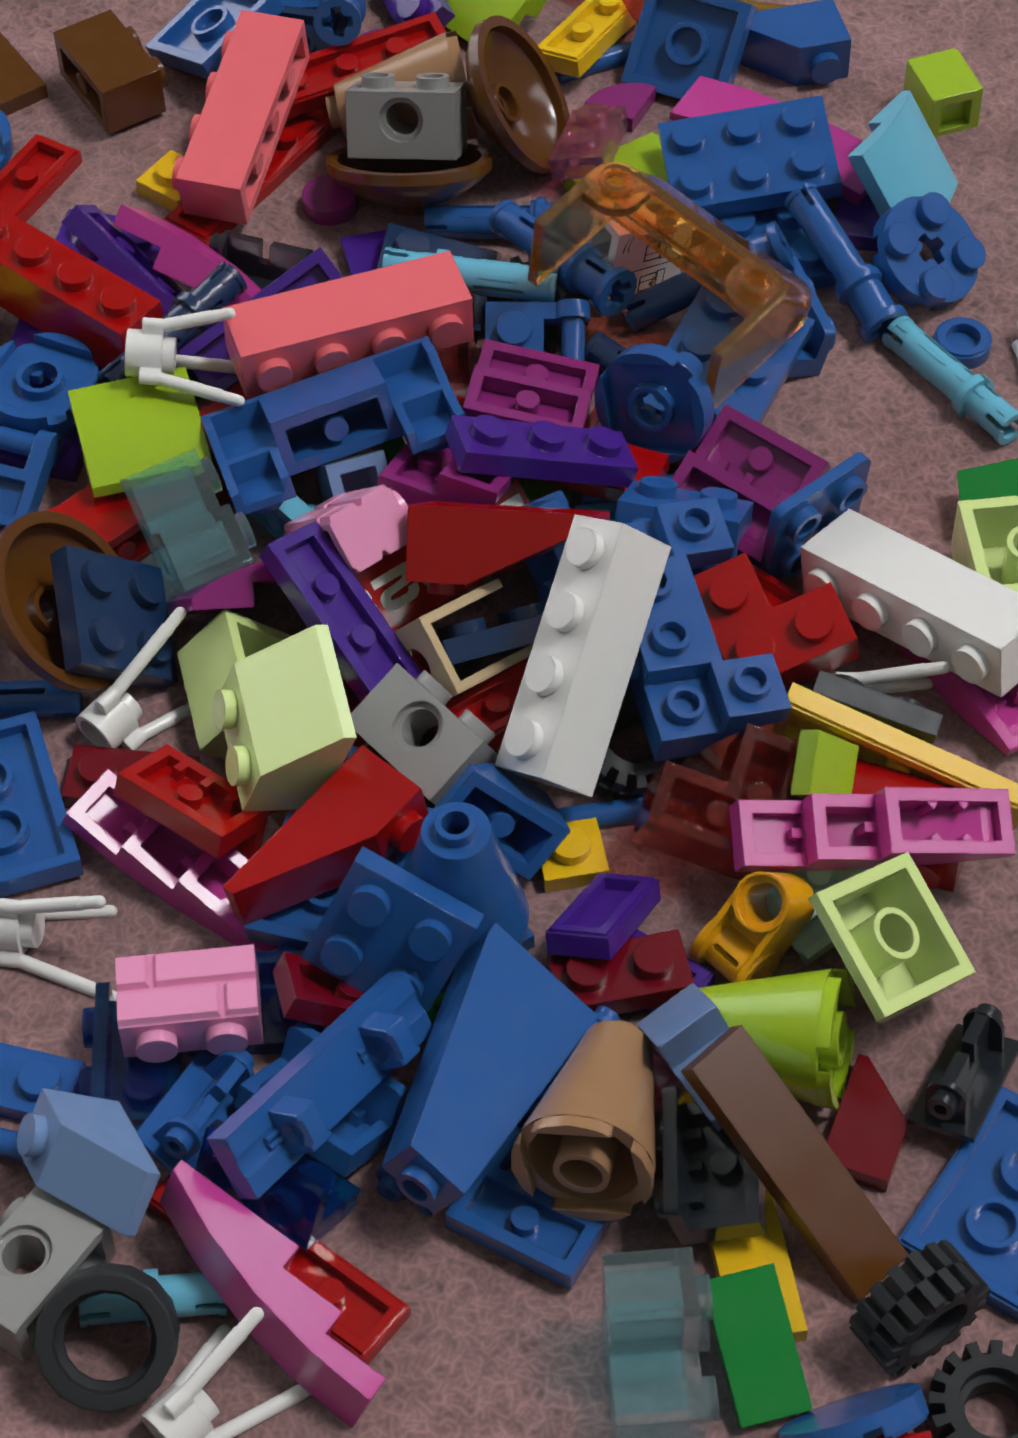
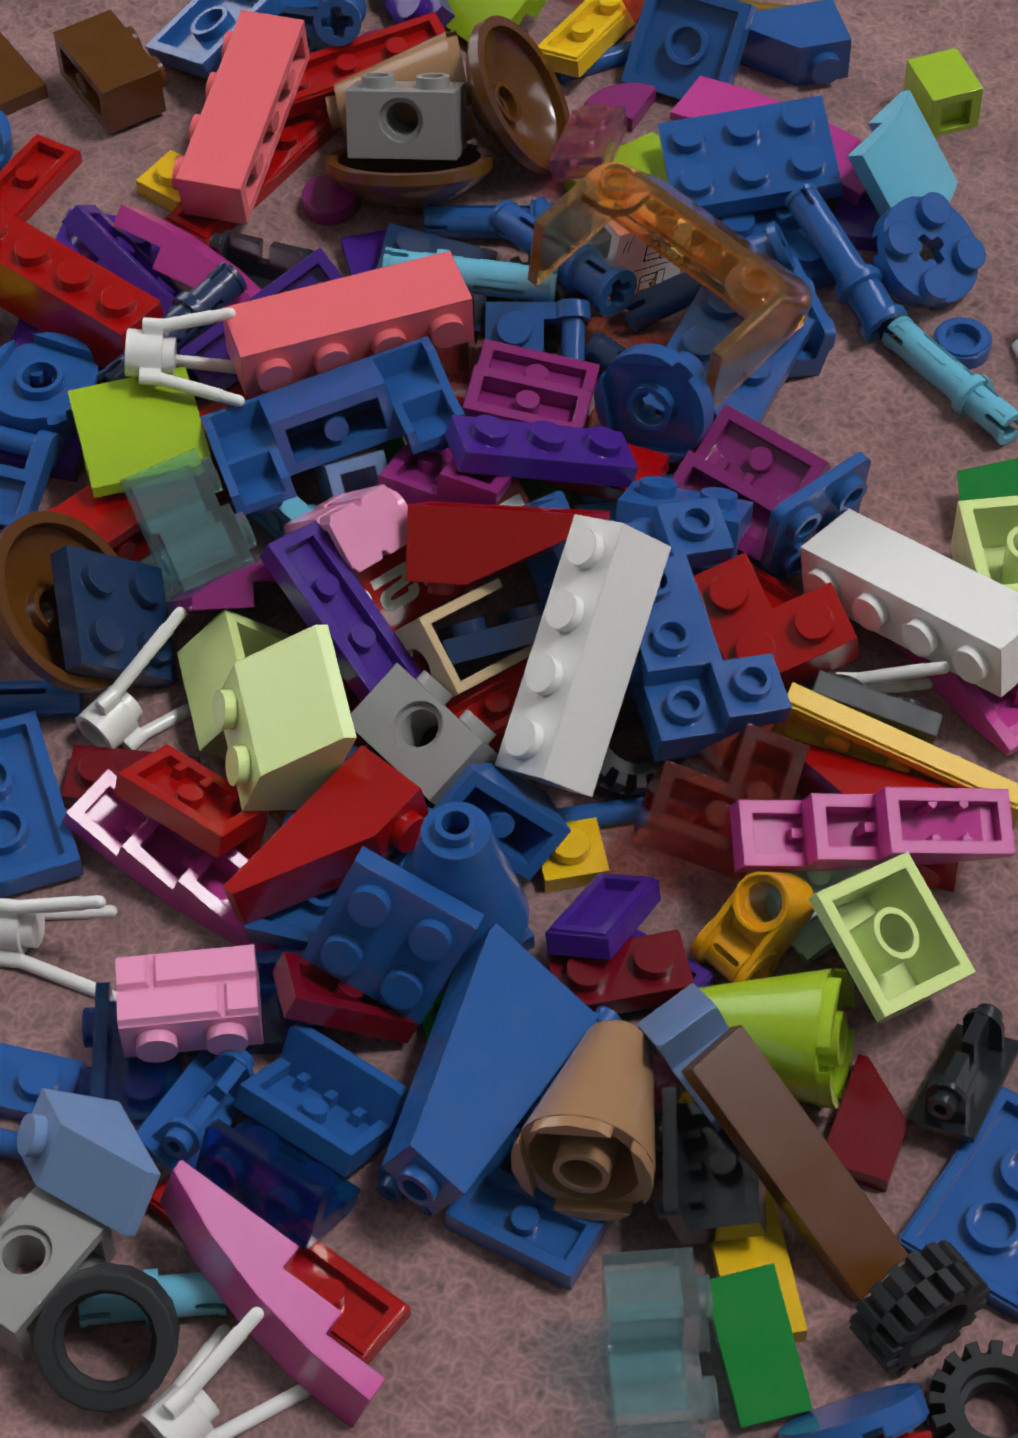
(321, 1086): blue hinge -> none
(823, 764): lime tile -> none

